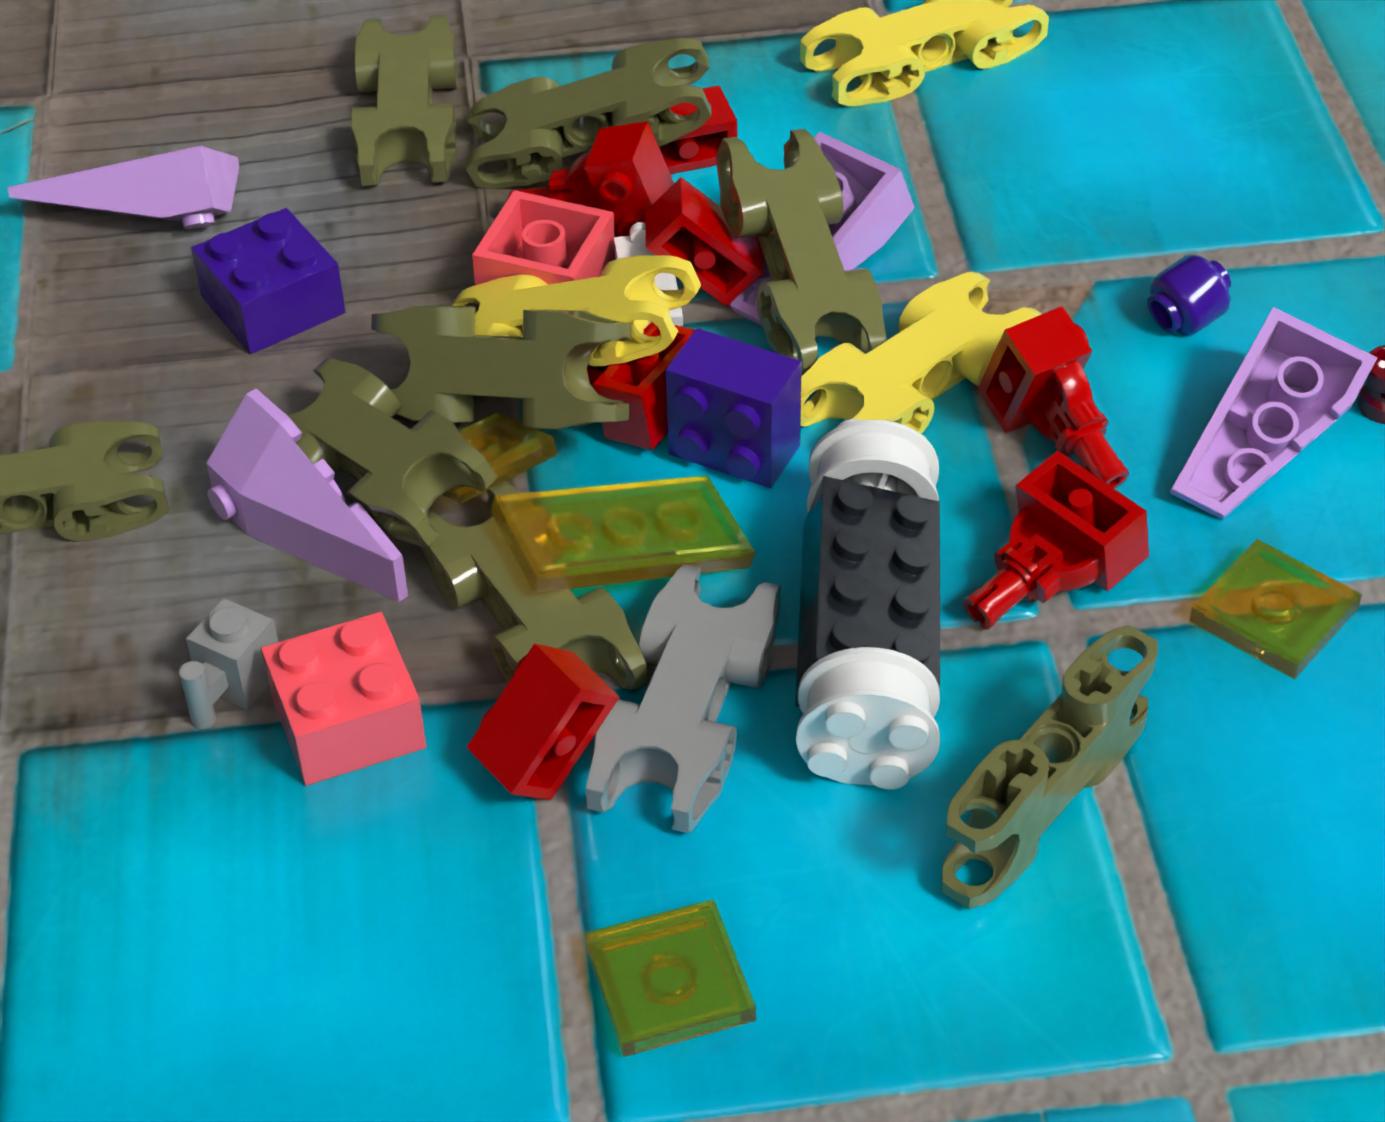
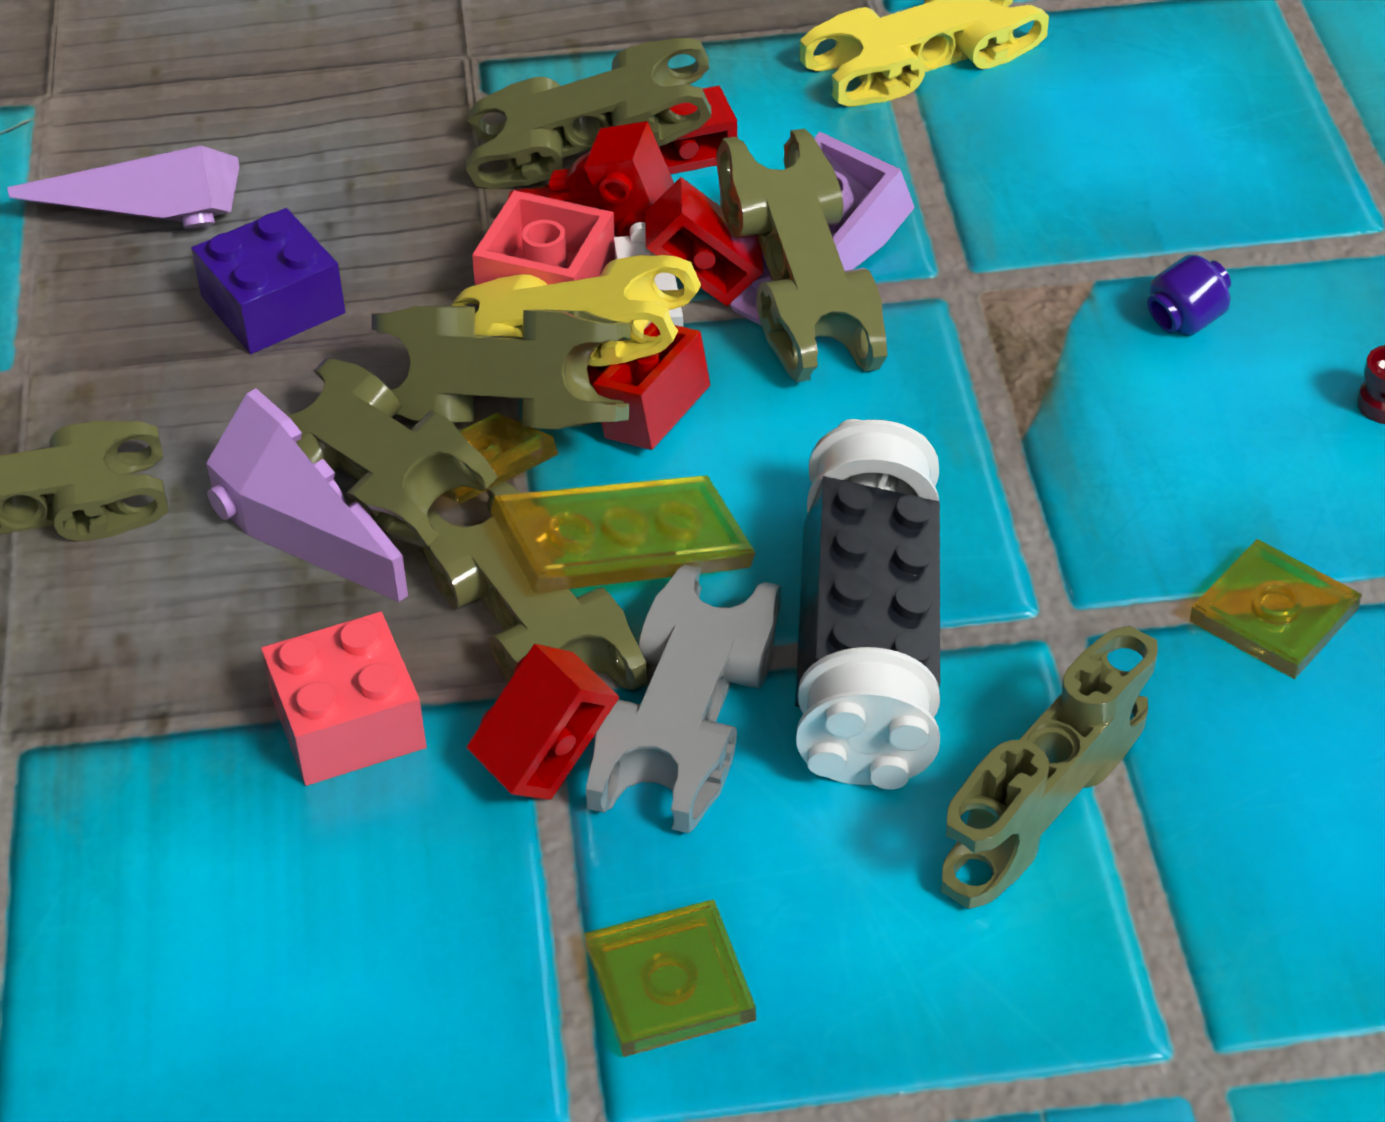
(226, 660): light grey brick -> none
(405, 121): olive piece -> none
(734, 407): dark purple brick -> none
(937, 346): light yellow piece -> none
(1042, 381): red brick -> none
(1063, 538): red brick -> none
(1275, 406): lavender wedge -> none

